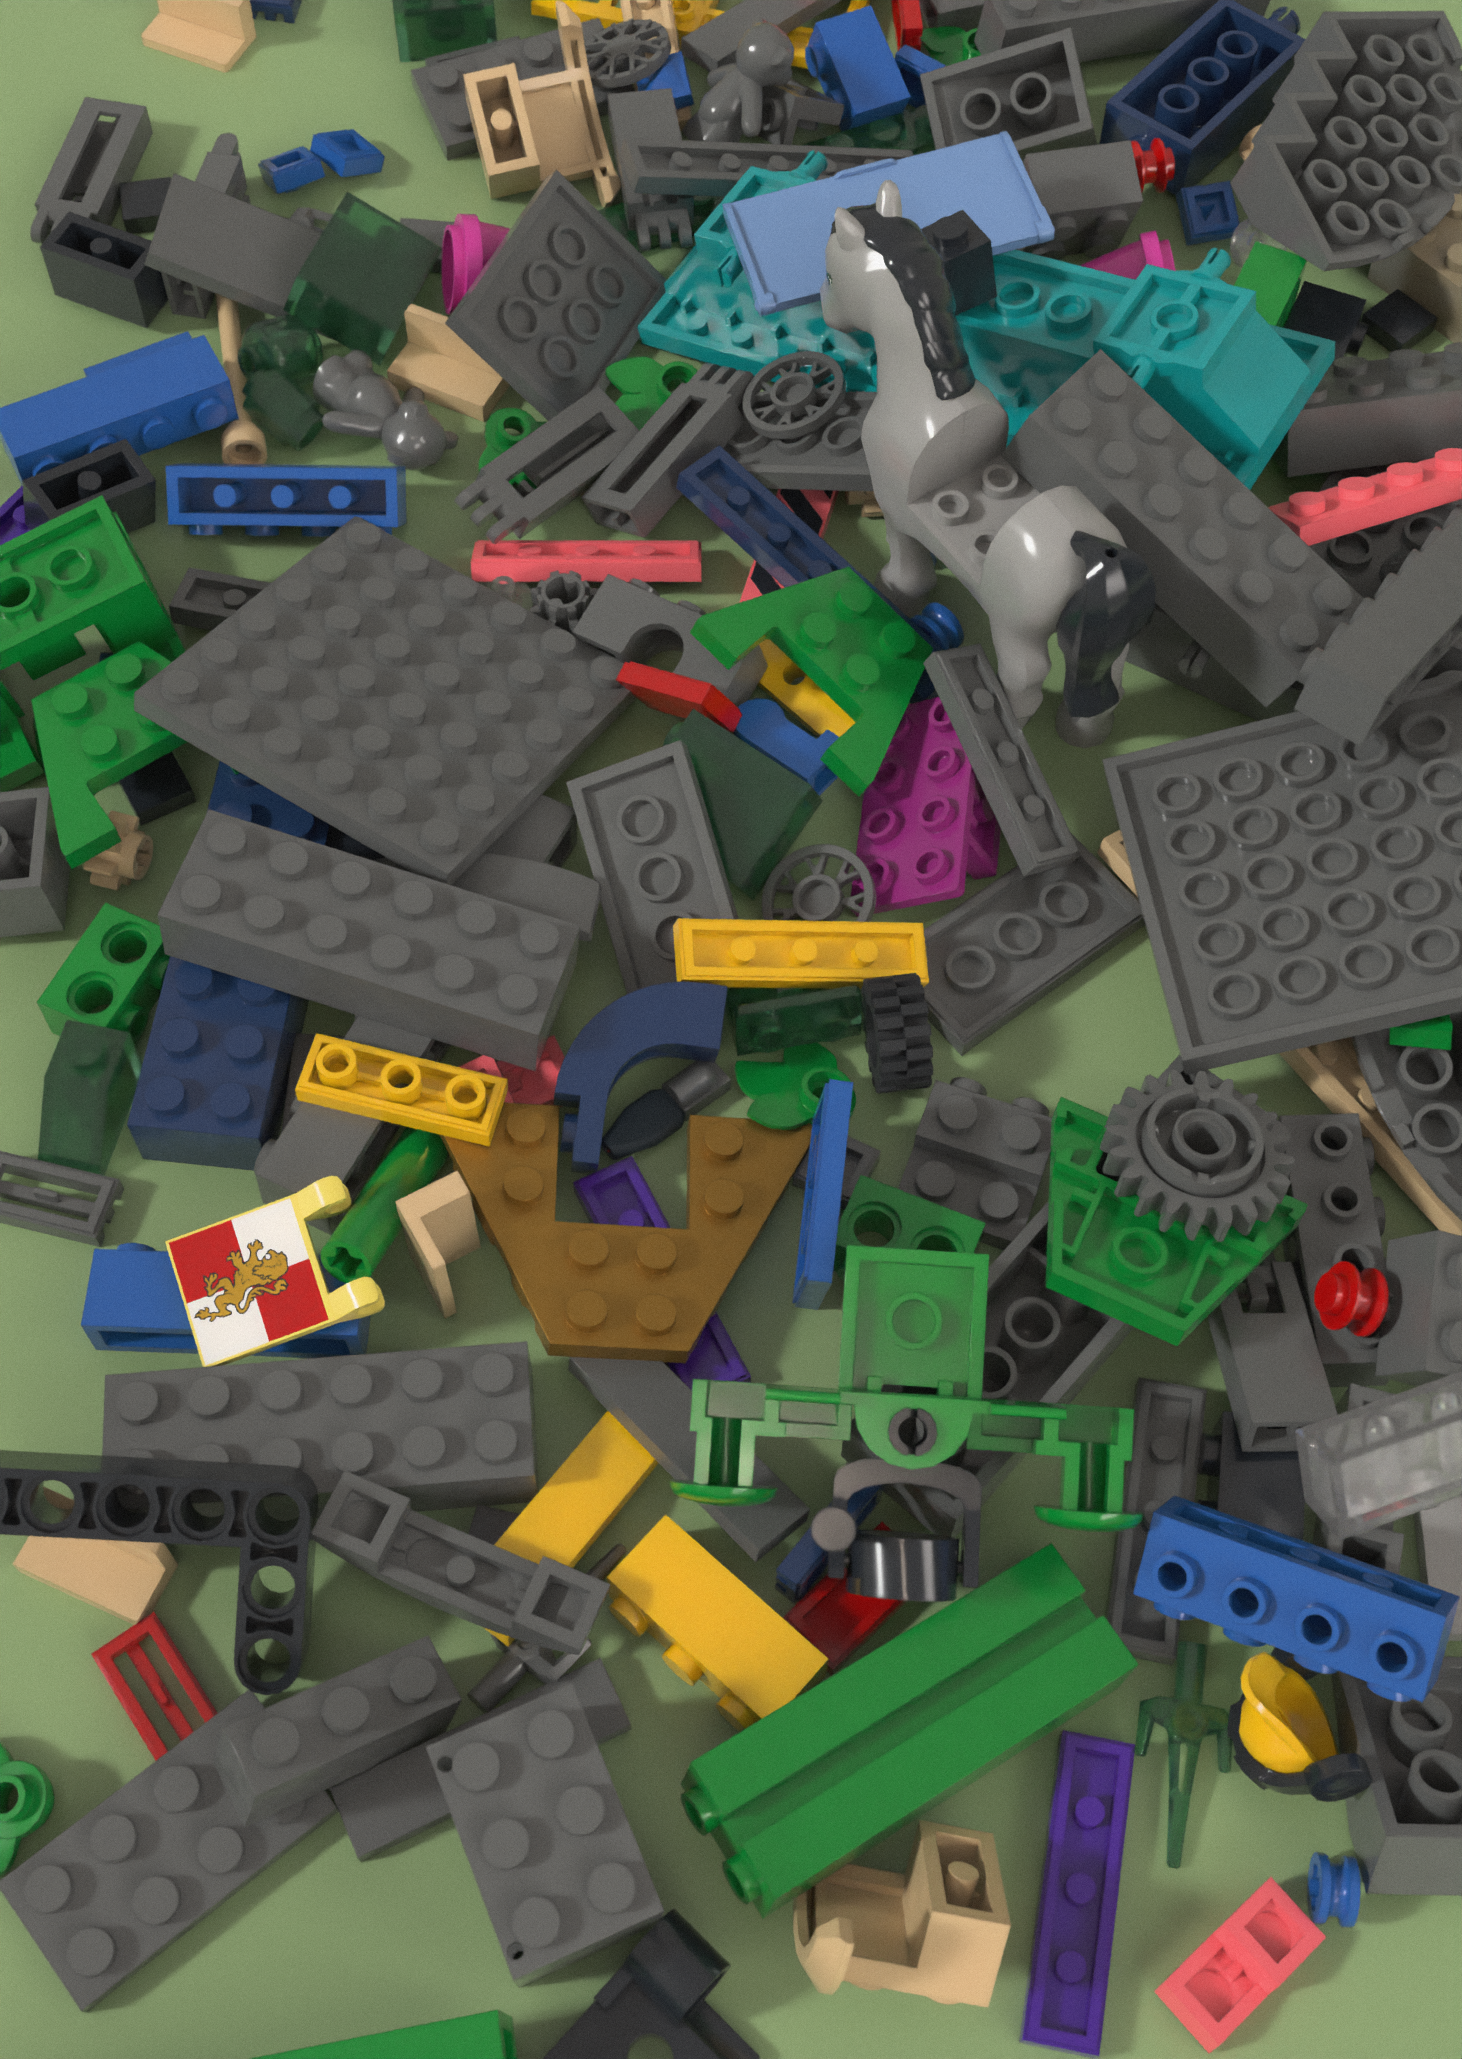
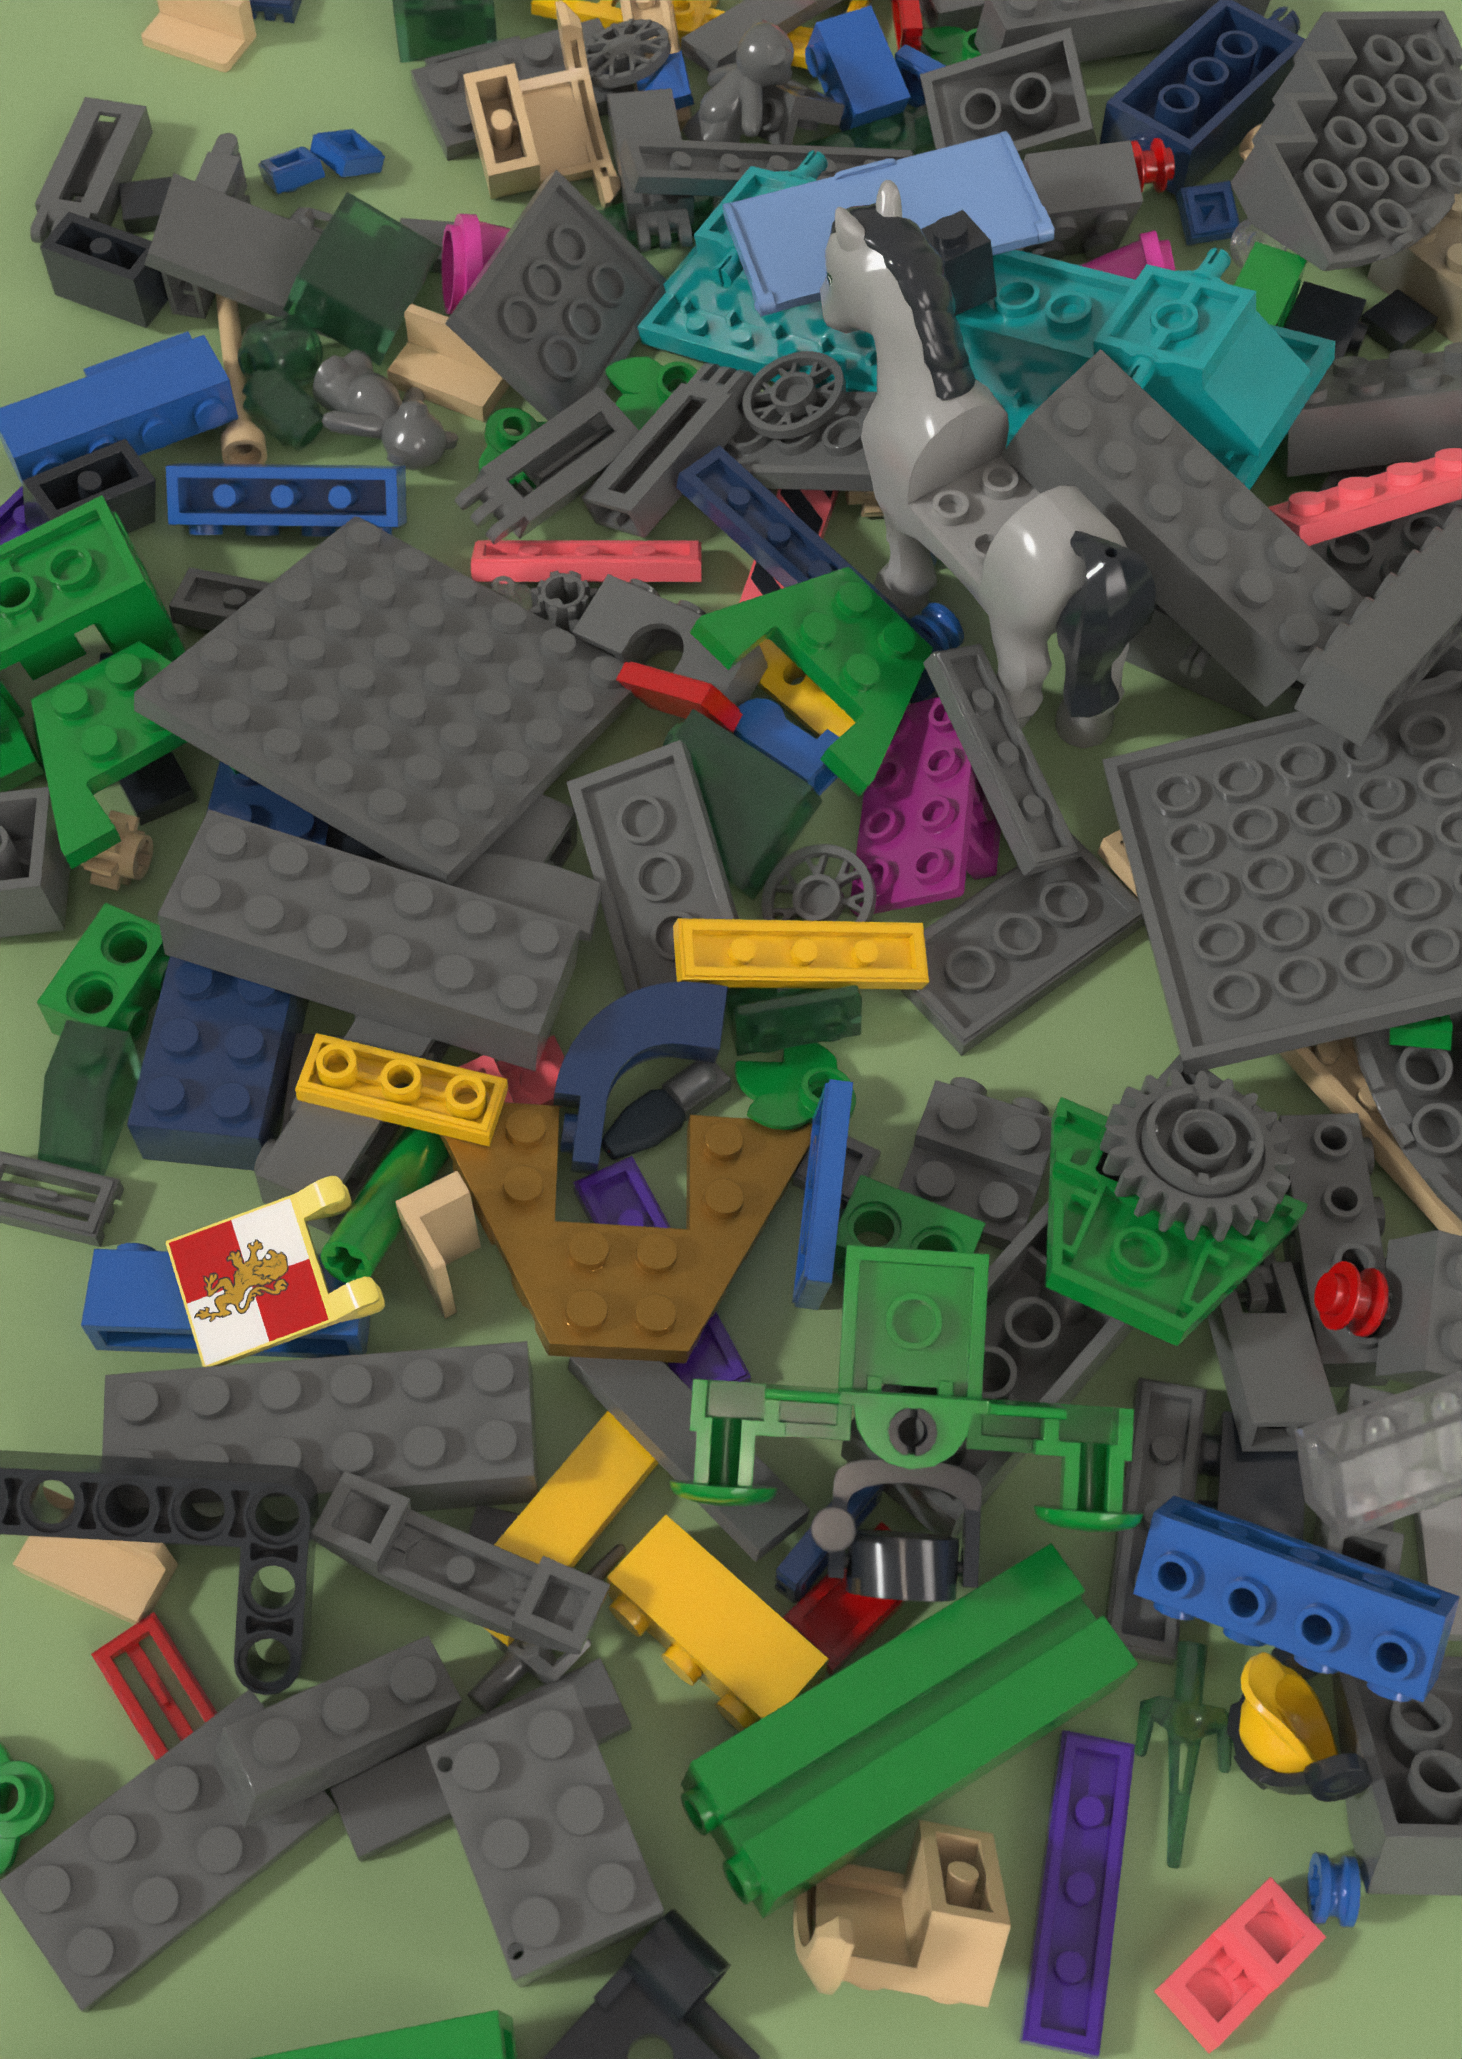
(897, 1033): black tyre -> none

